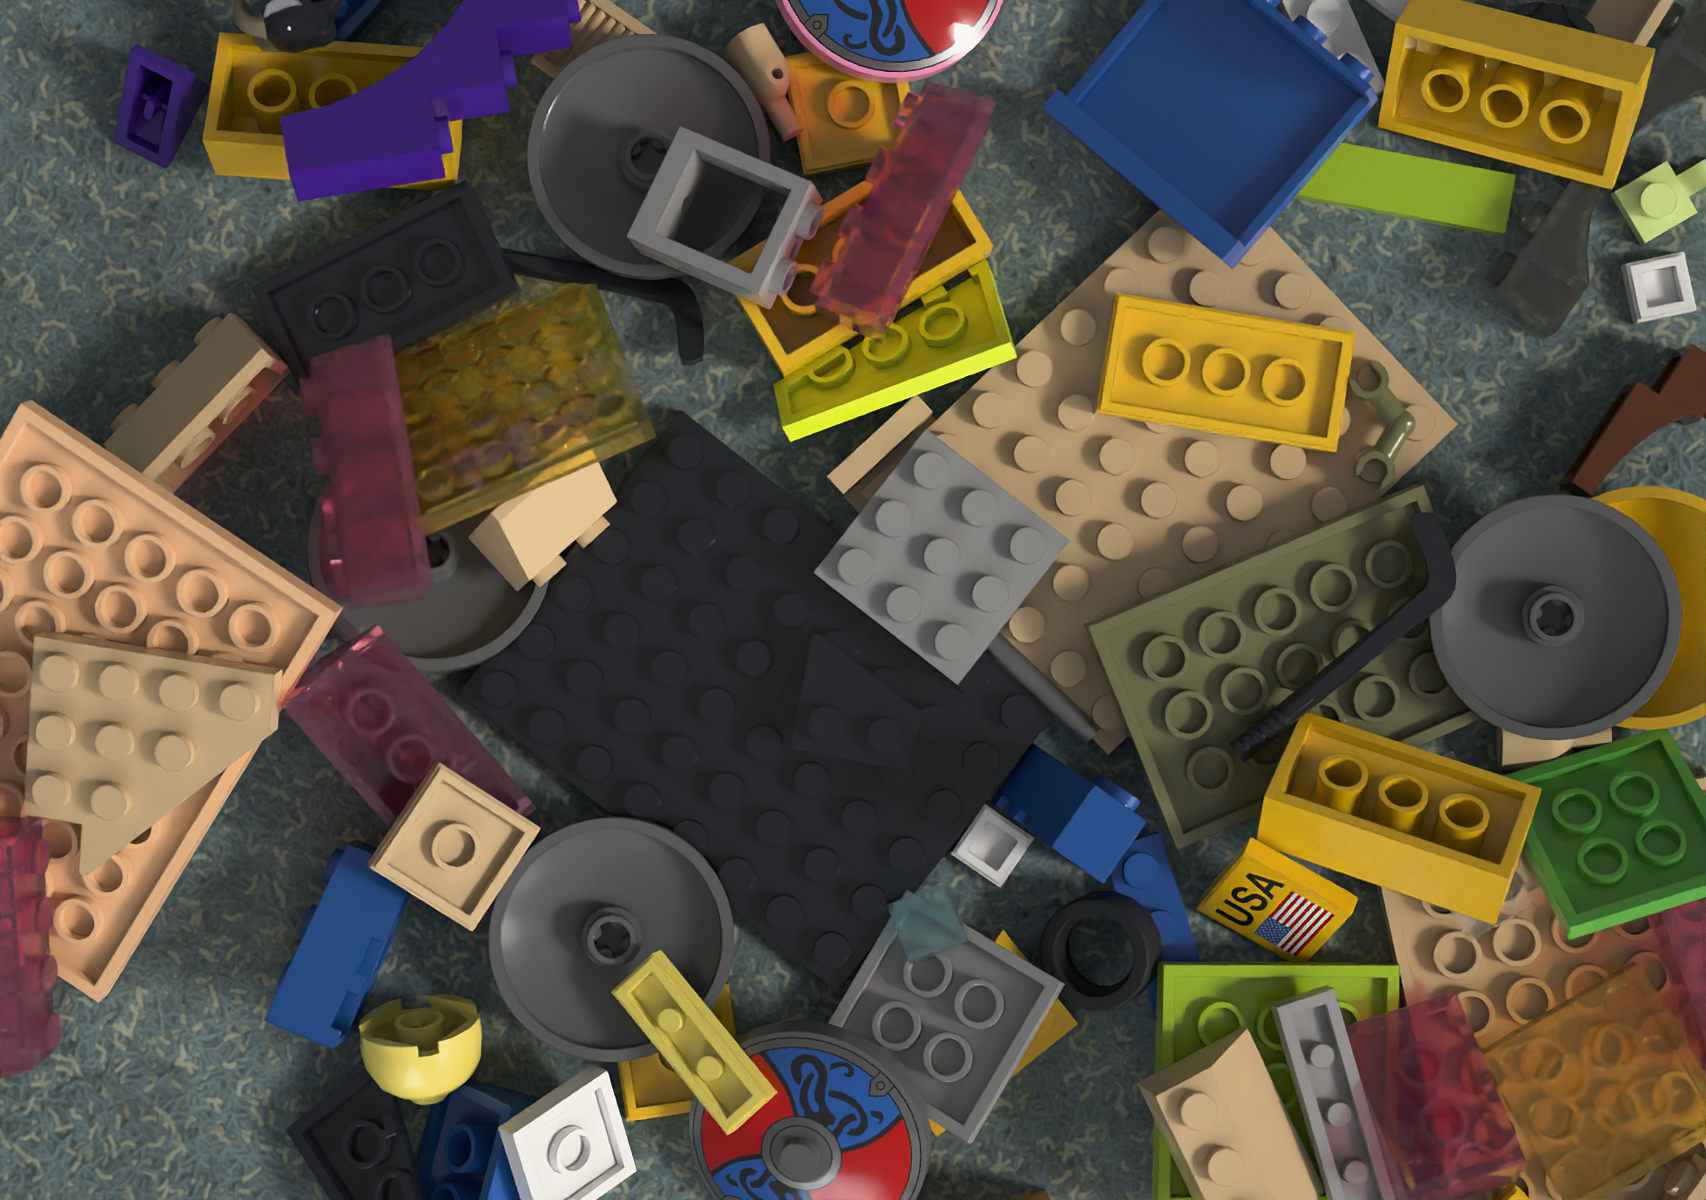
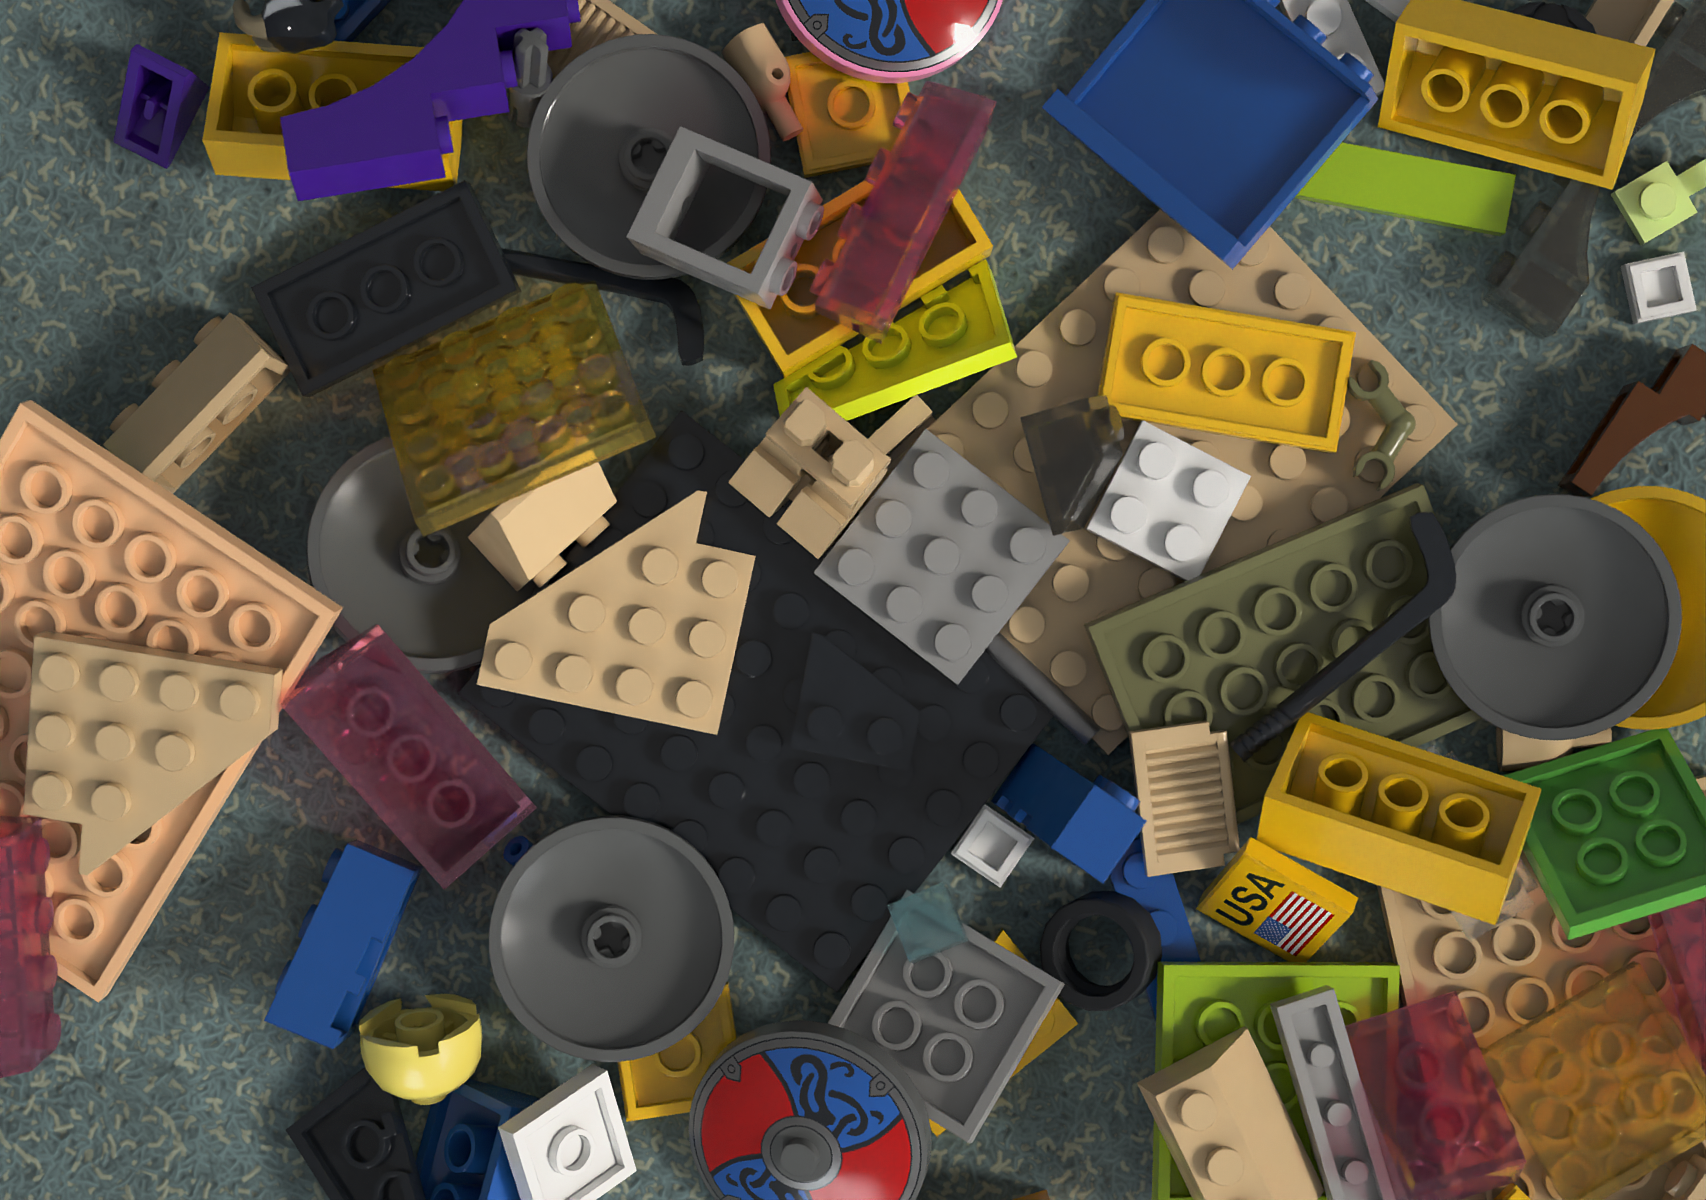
(367, 475): clear pink slope -> none
(453, 846): tan tile -> none
(532, 75): none -> dark grey axle
(633, 628): none -> tan wing
(694, 1042): light yellow tile -> none
(819, 476): none -> tan hips
(1074, 457): none -> clear smoke slope
(1168, 502): none -> white plate
(1184, 797): none -> tan window

